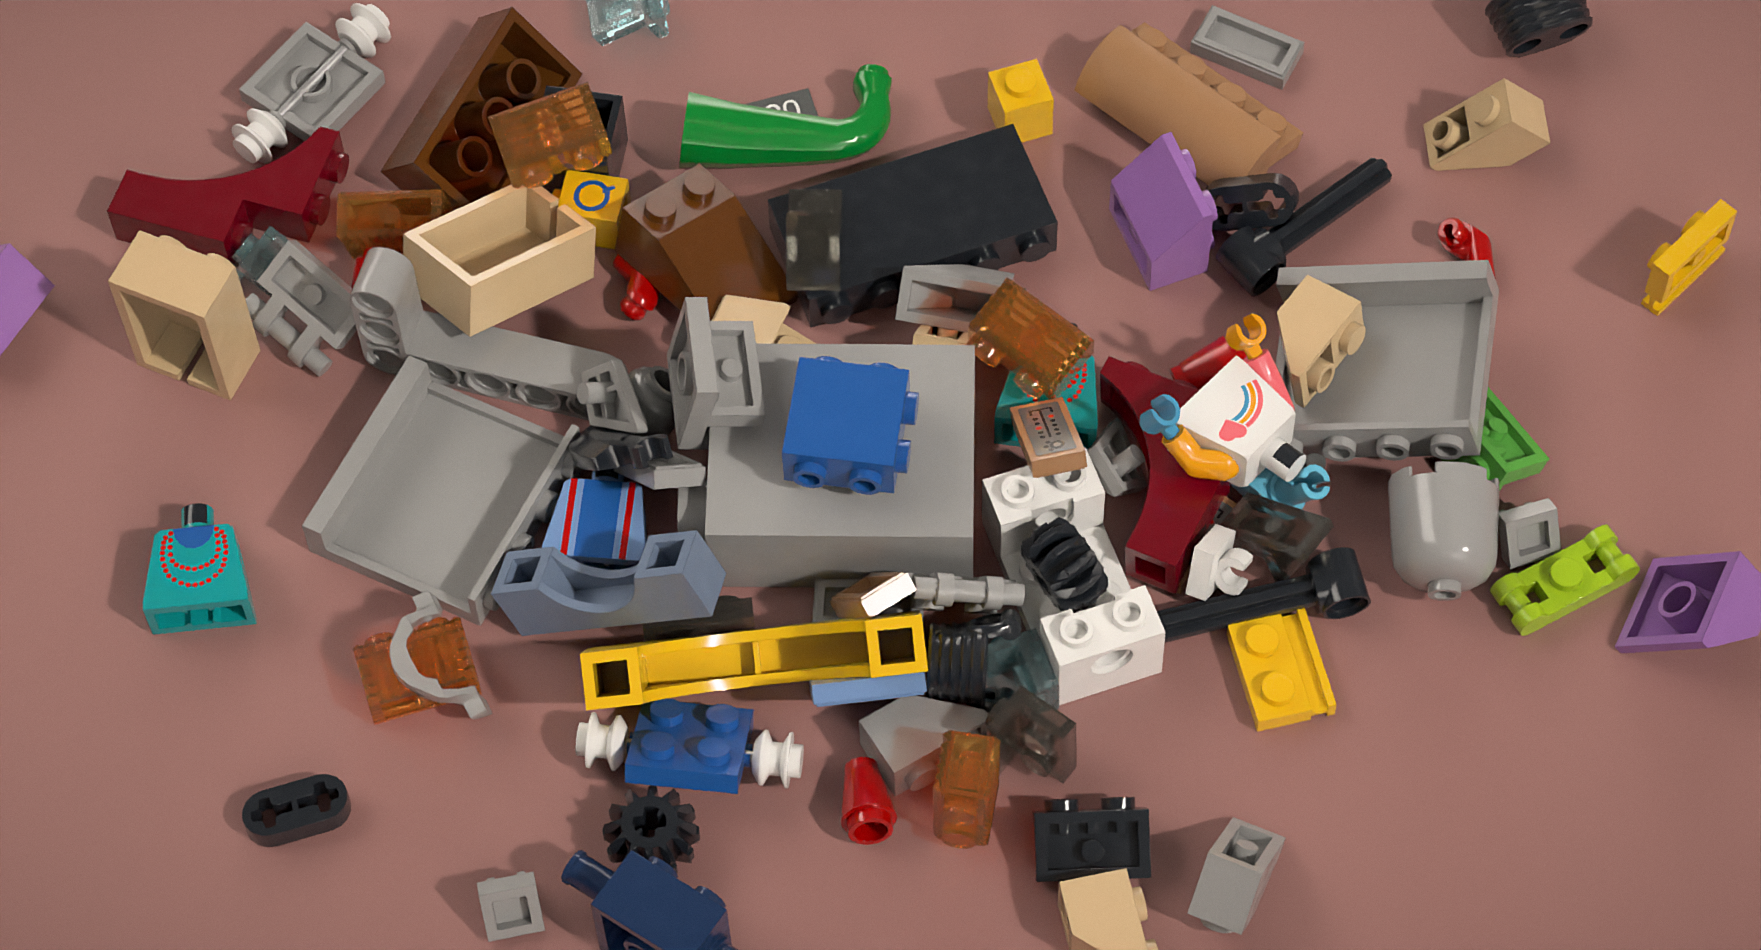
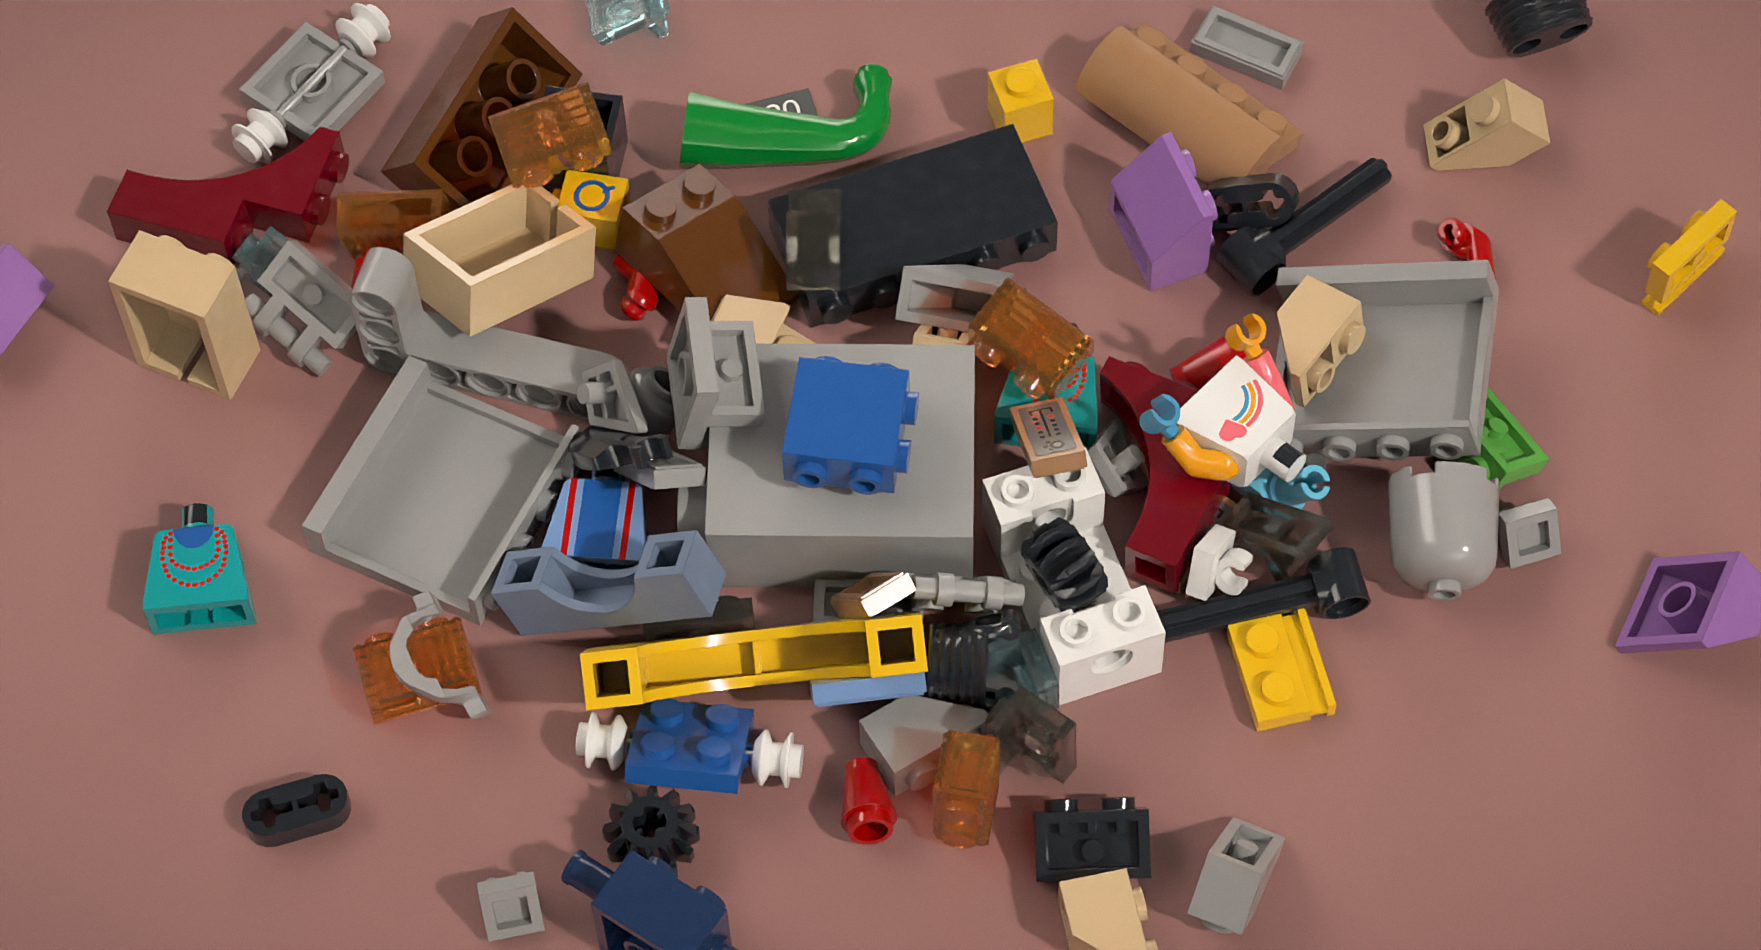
(1565, 581): lime plate -> none

